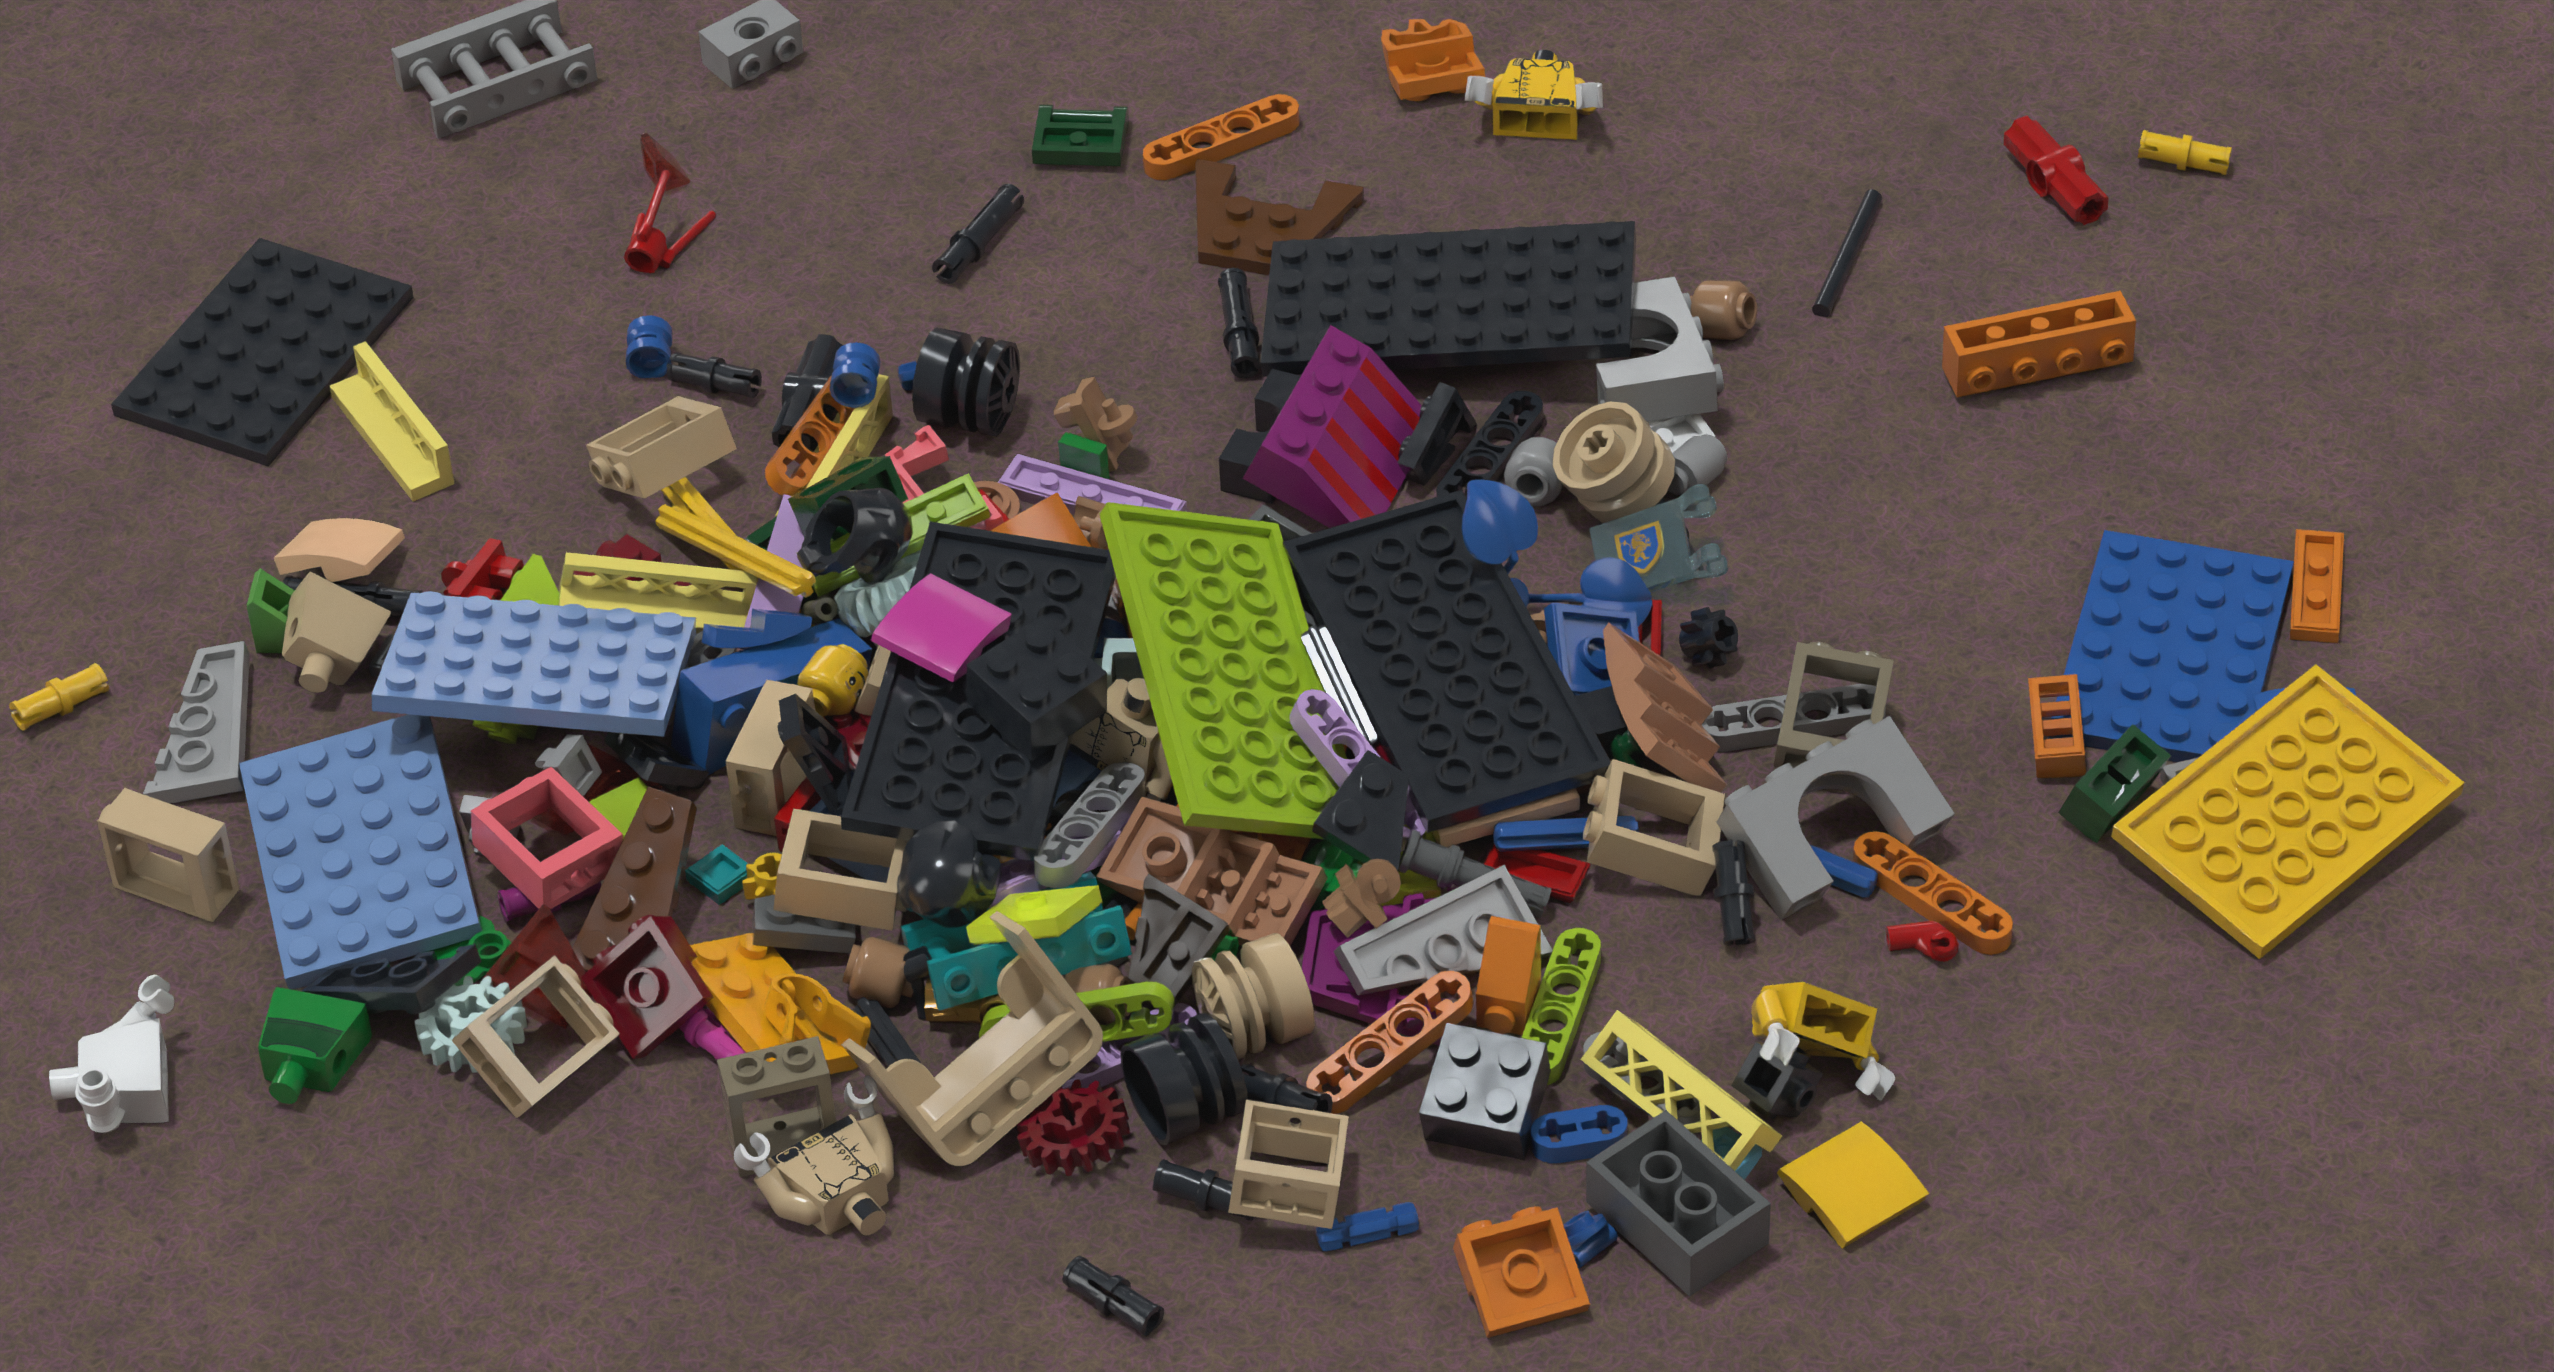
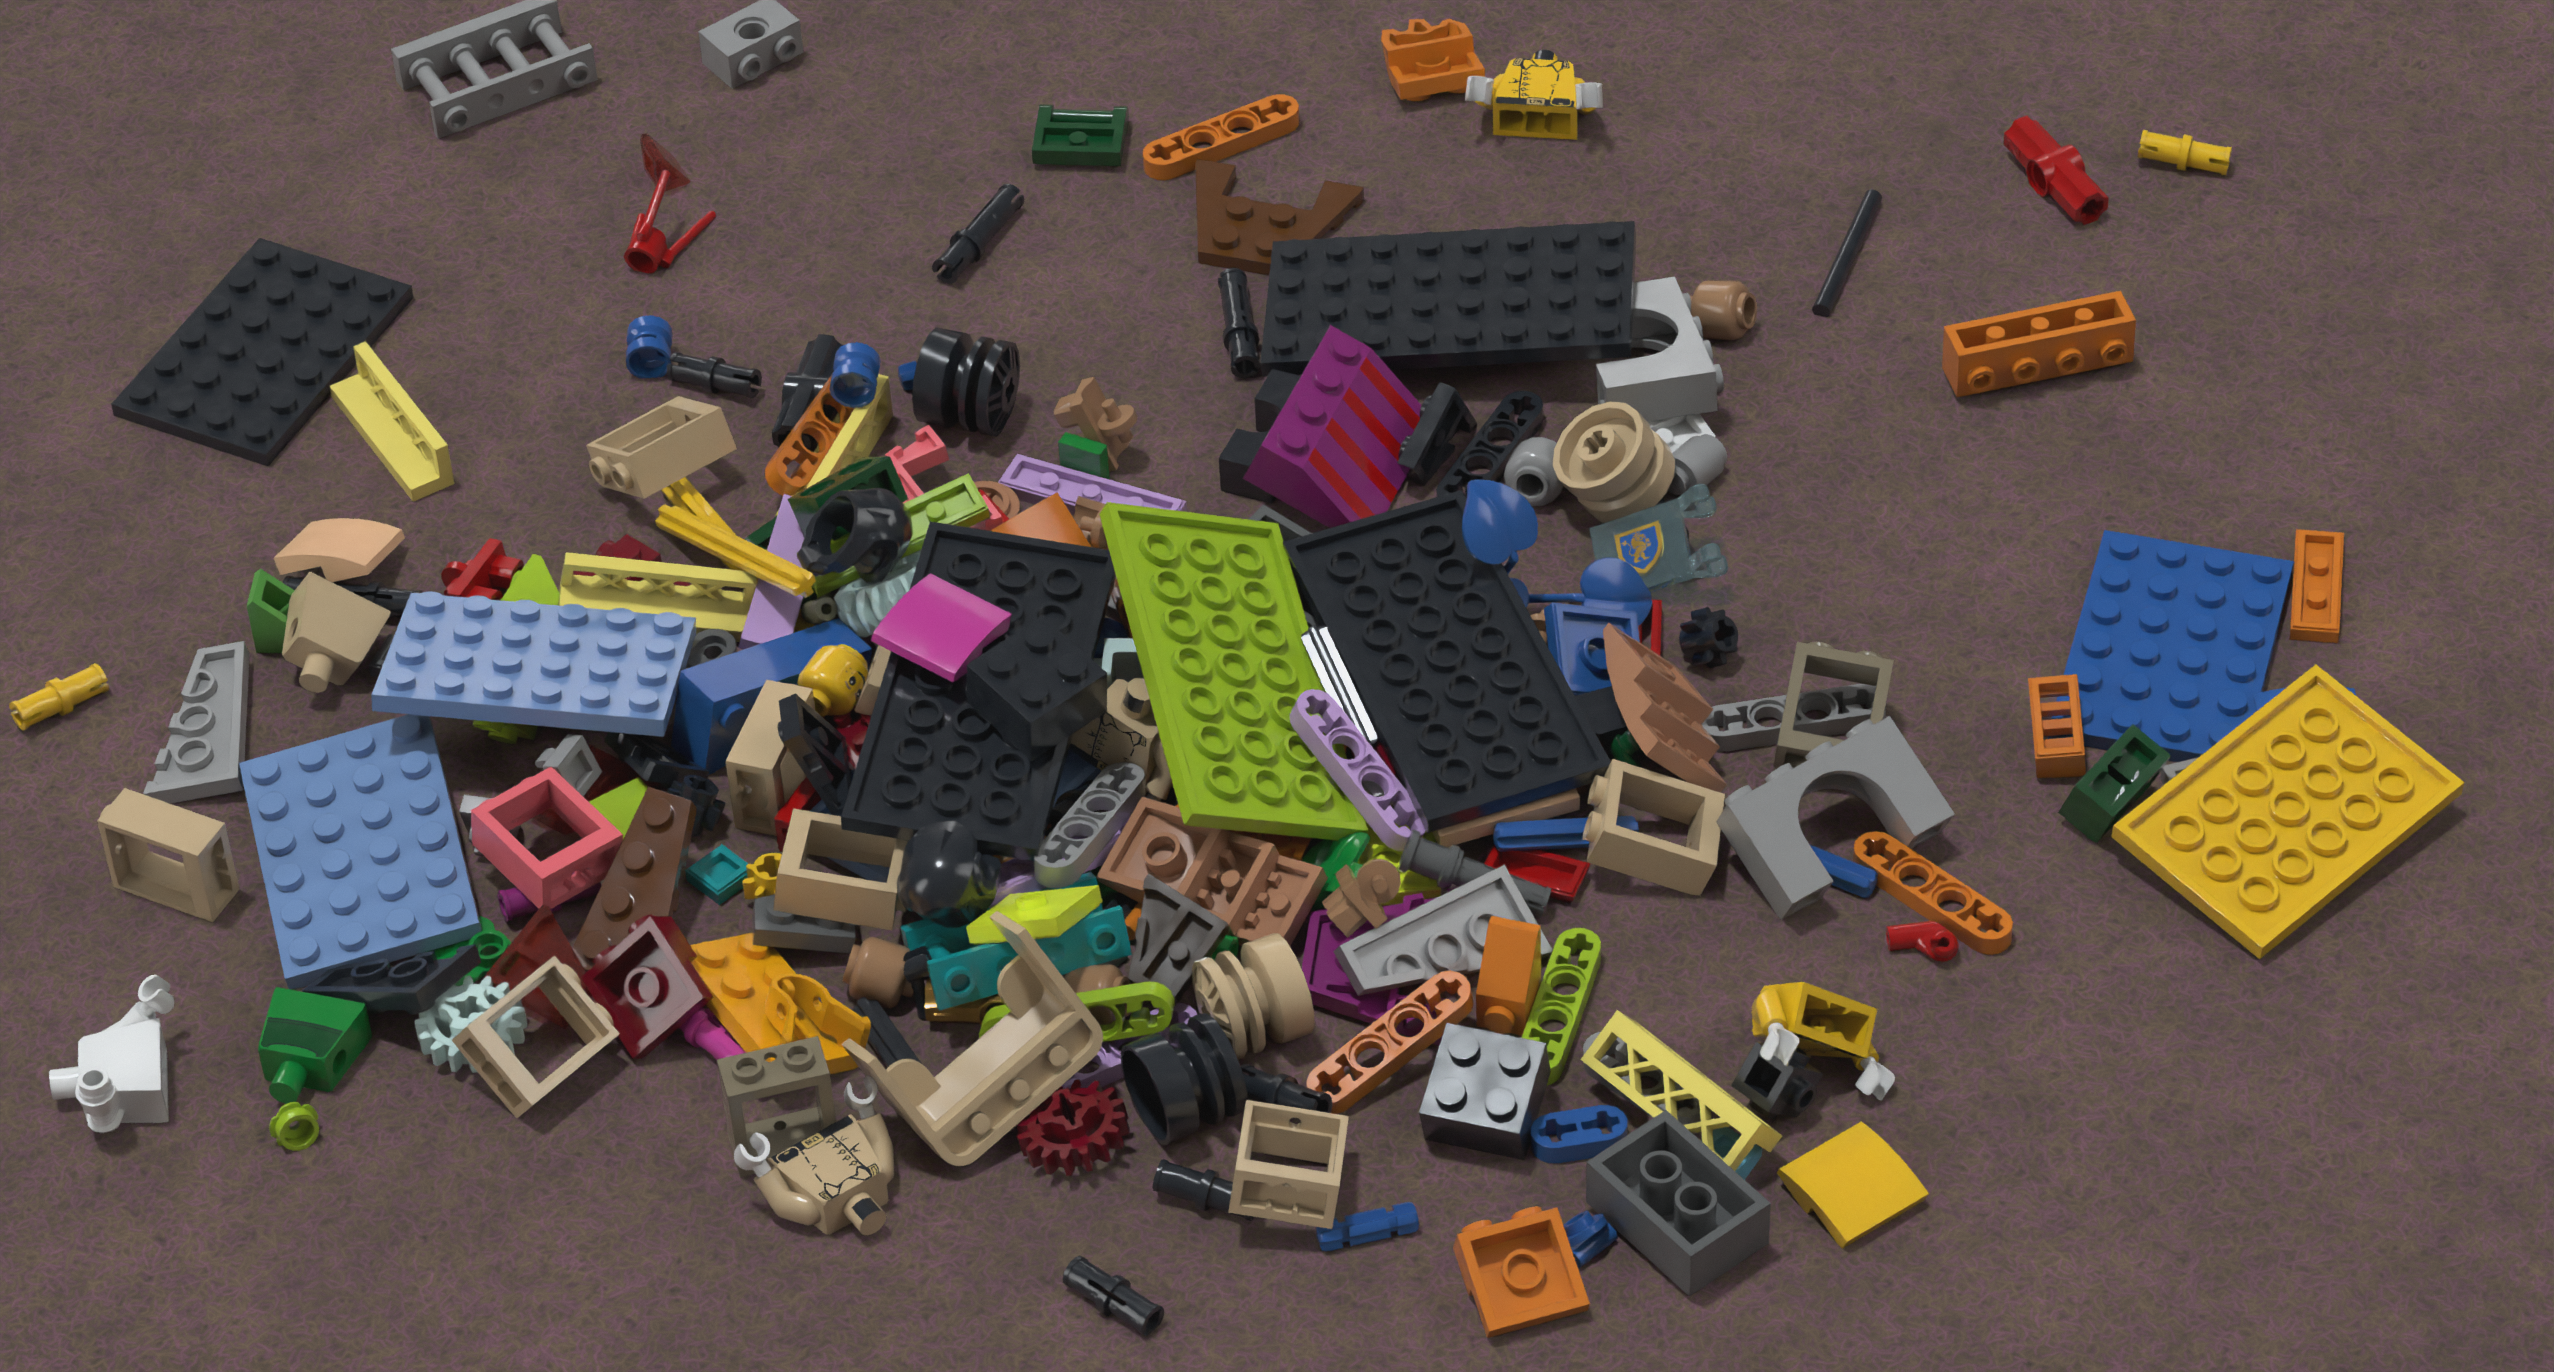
(300, 1135): none -> lime plate
(703, 795): none -> black gear
(765, 628): blue slope -> none
(1367, 812): black wing -> none
(1733, 893): black pin -> none

